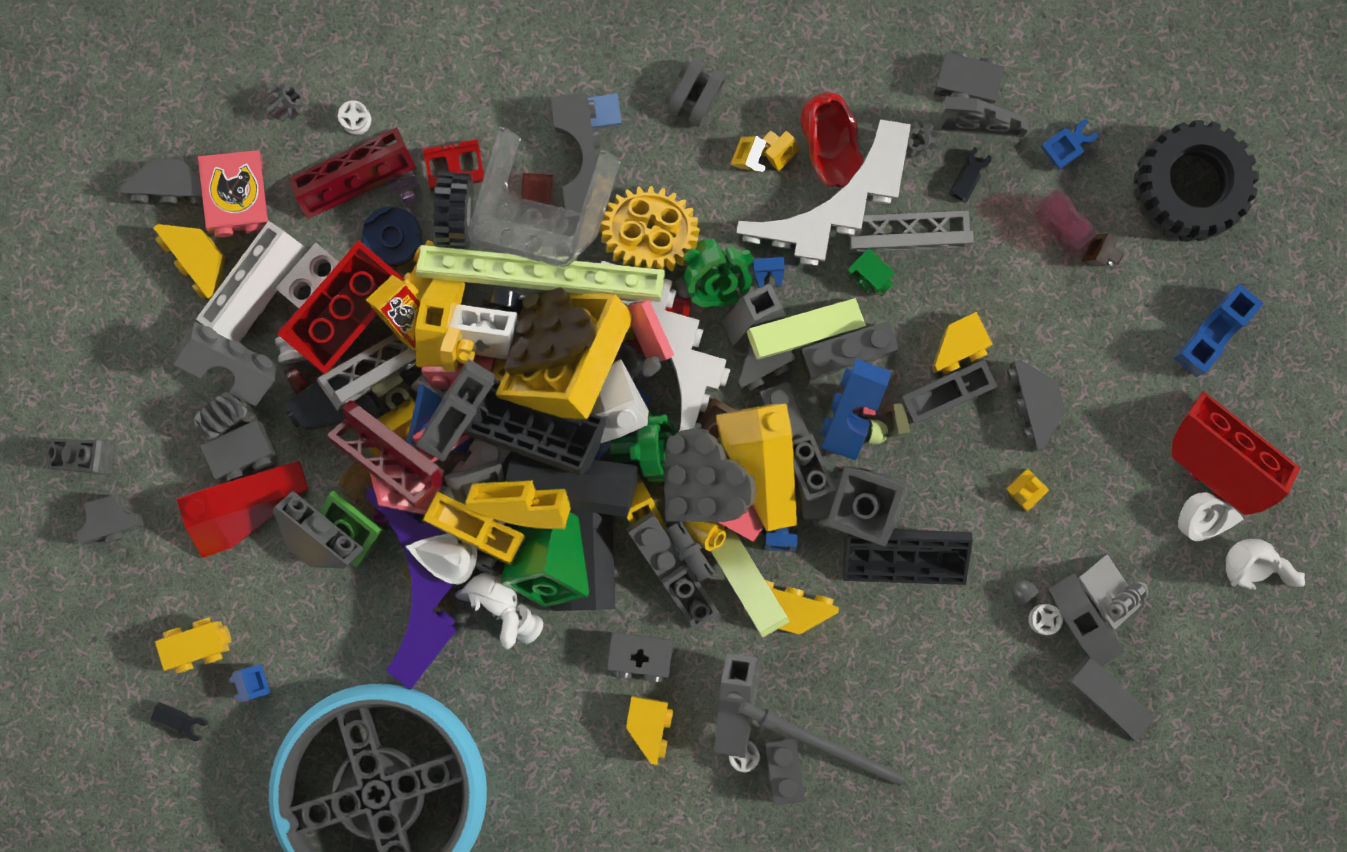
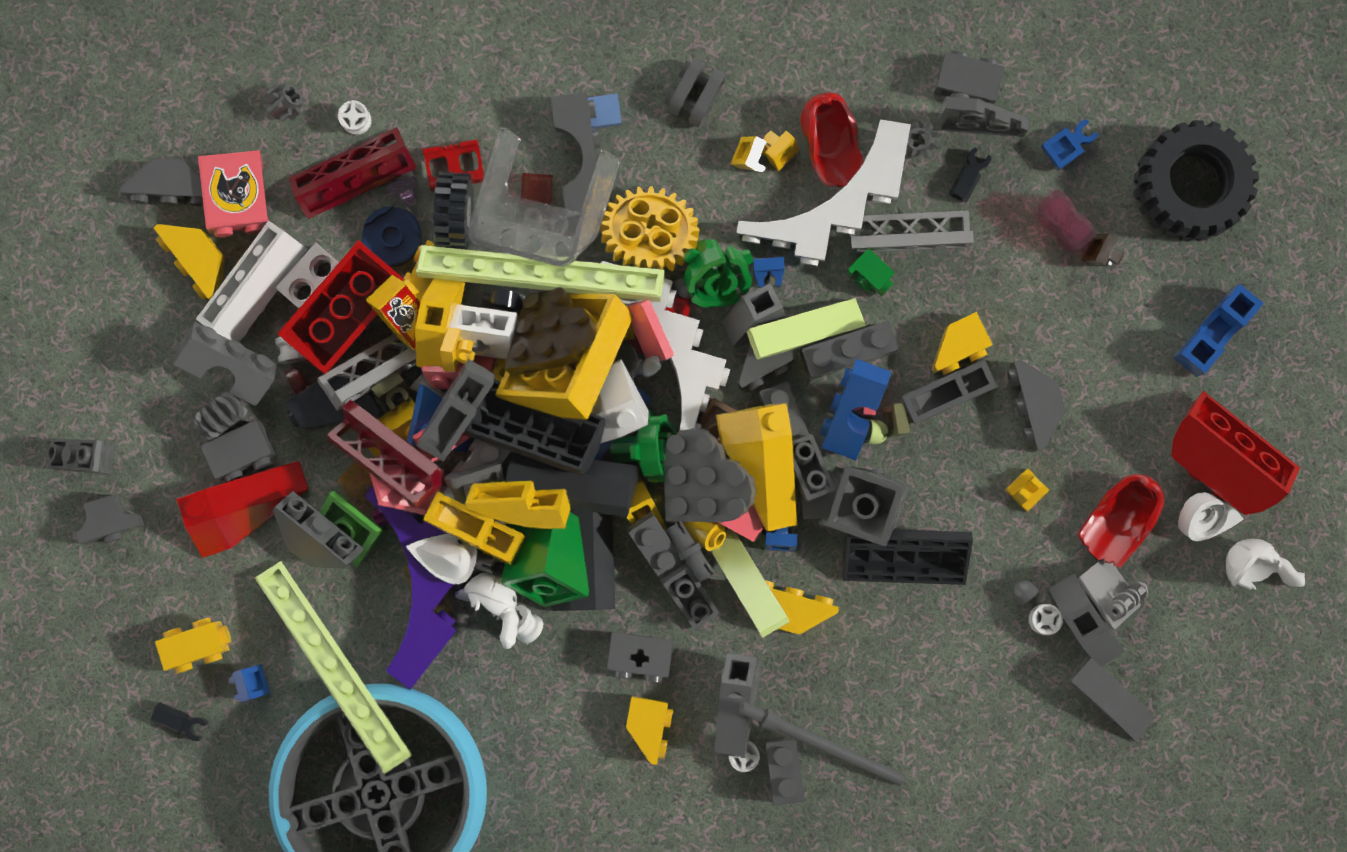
(333, 667): none -> yellowish green tile
(1122, 519): none -> red hair

